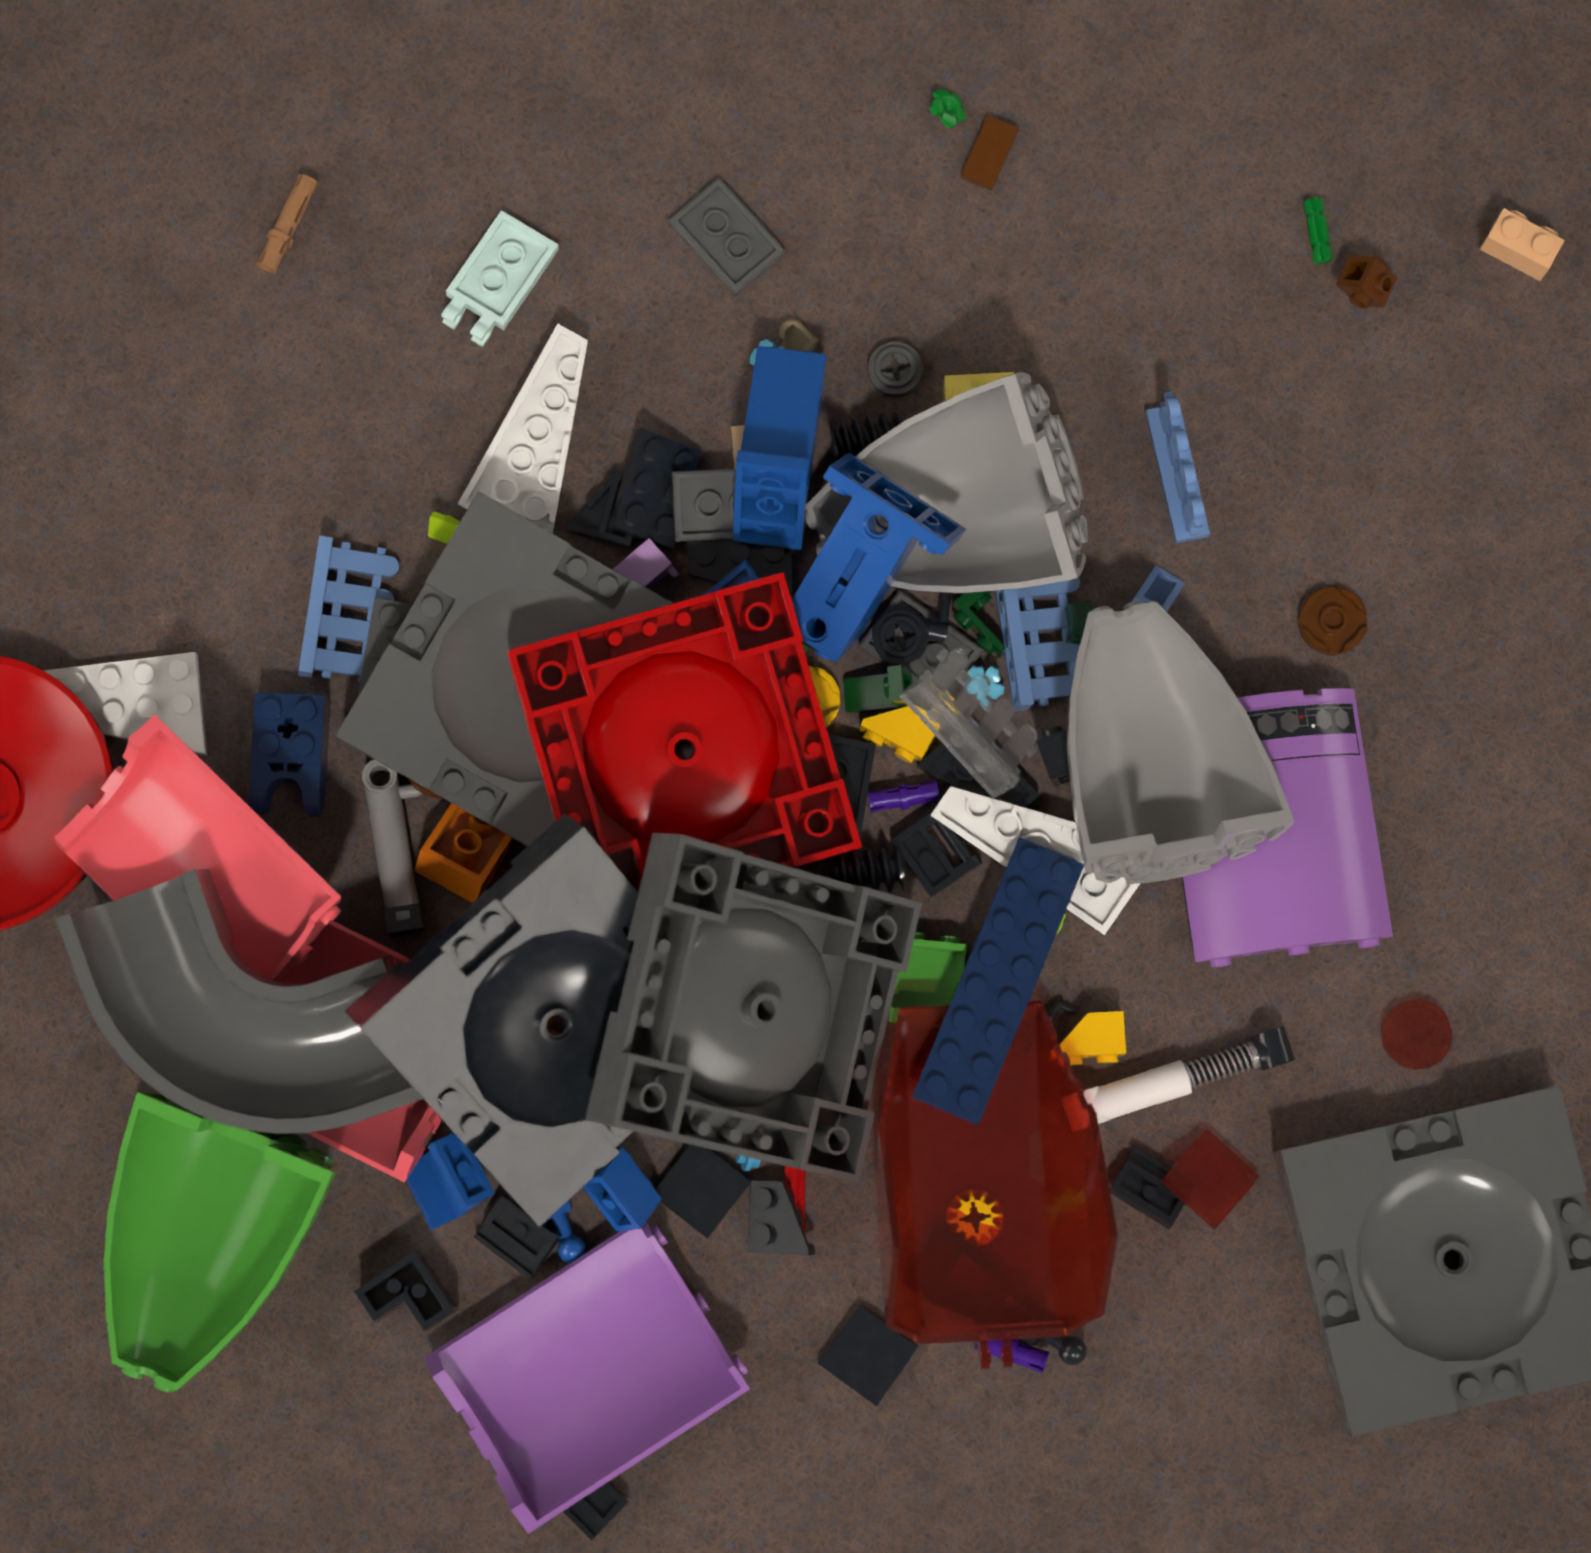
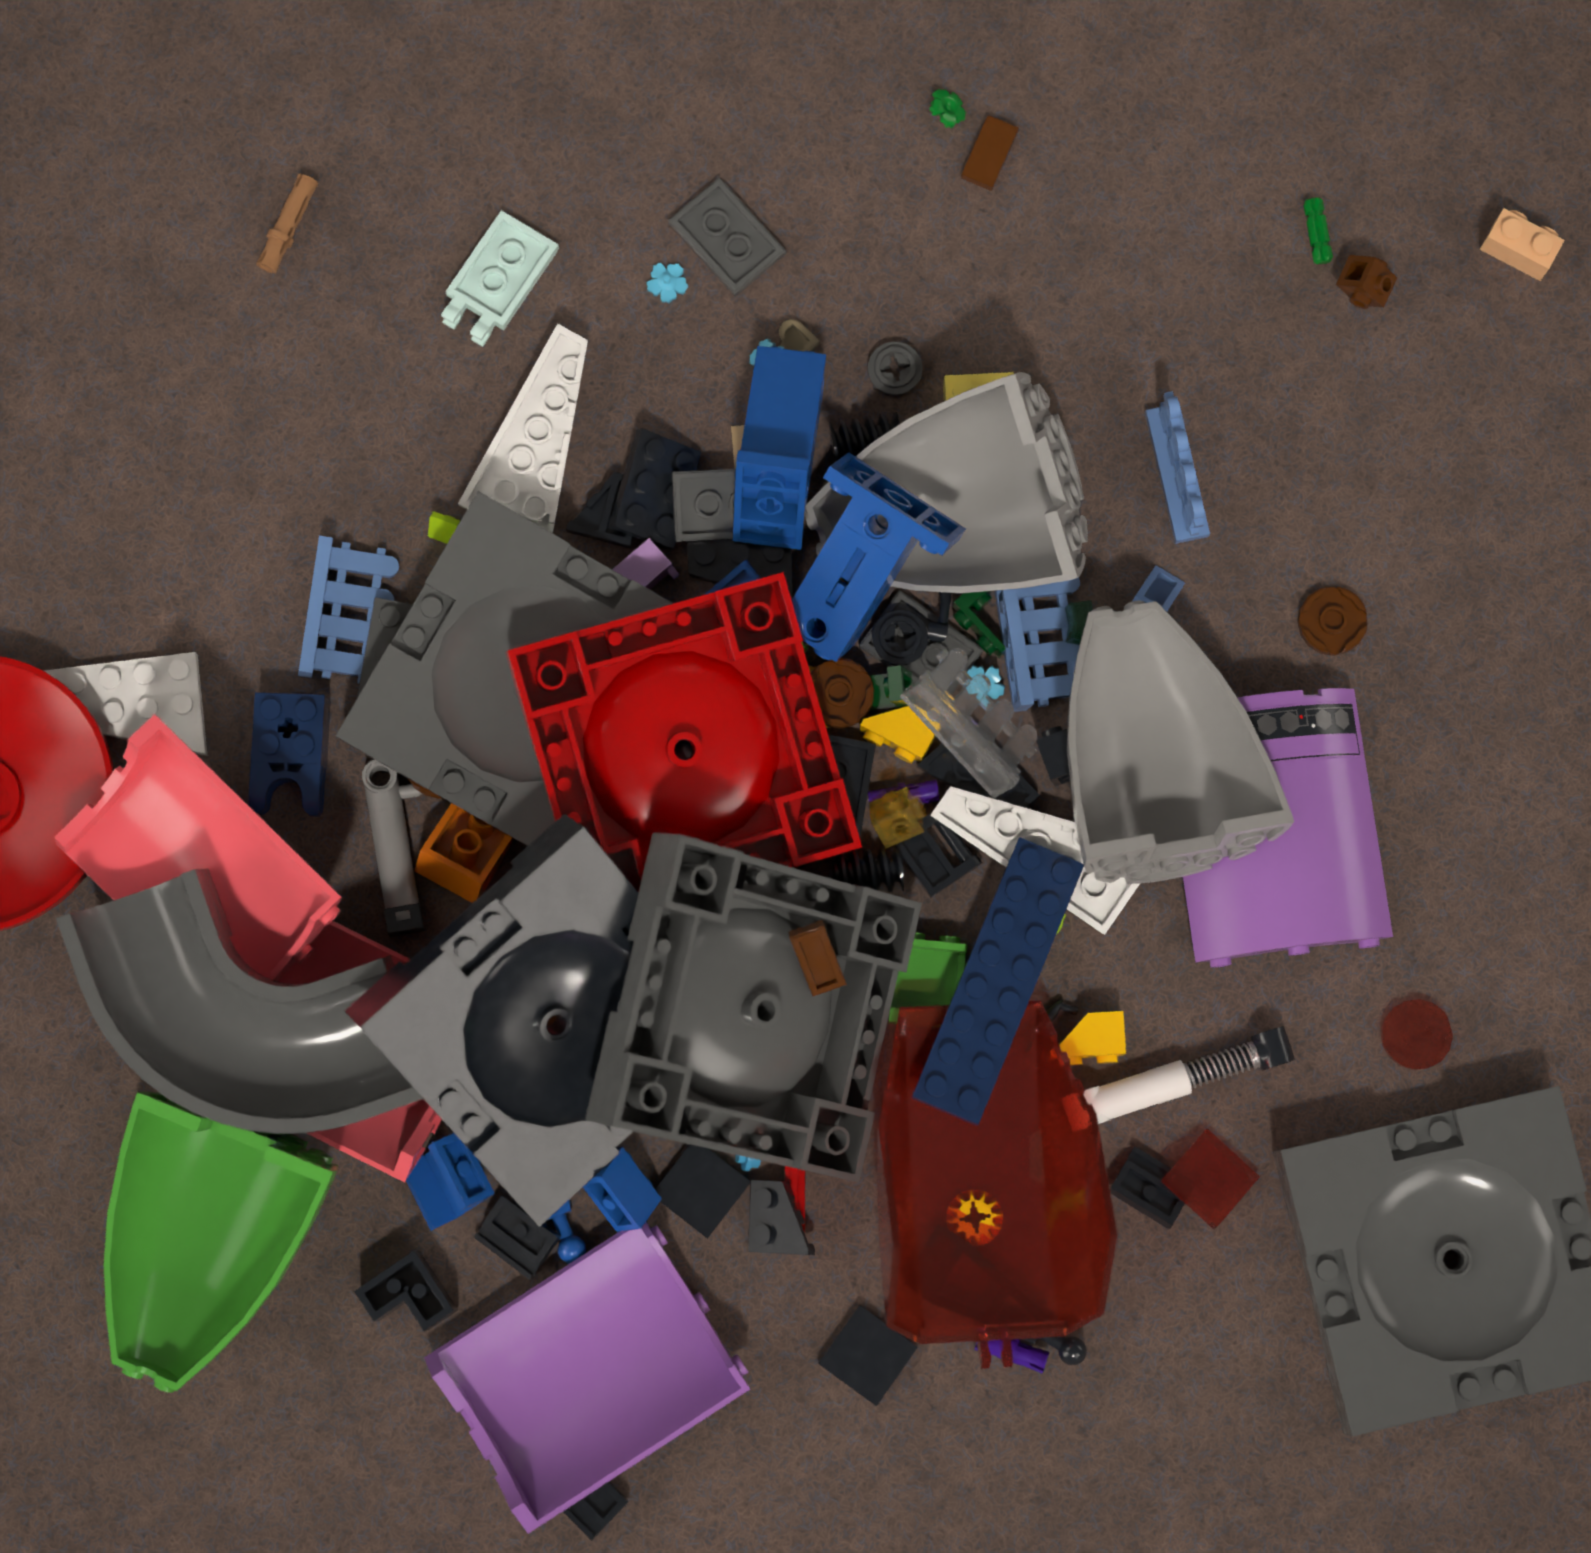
(667, 282): none -> medium azure plant
(817, 958): none -> reddish brown tile
(843, 692): none -> reddish brown tile
(897, 816): none -> clear yellow brick

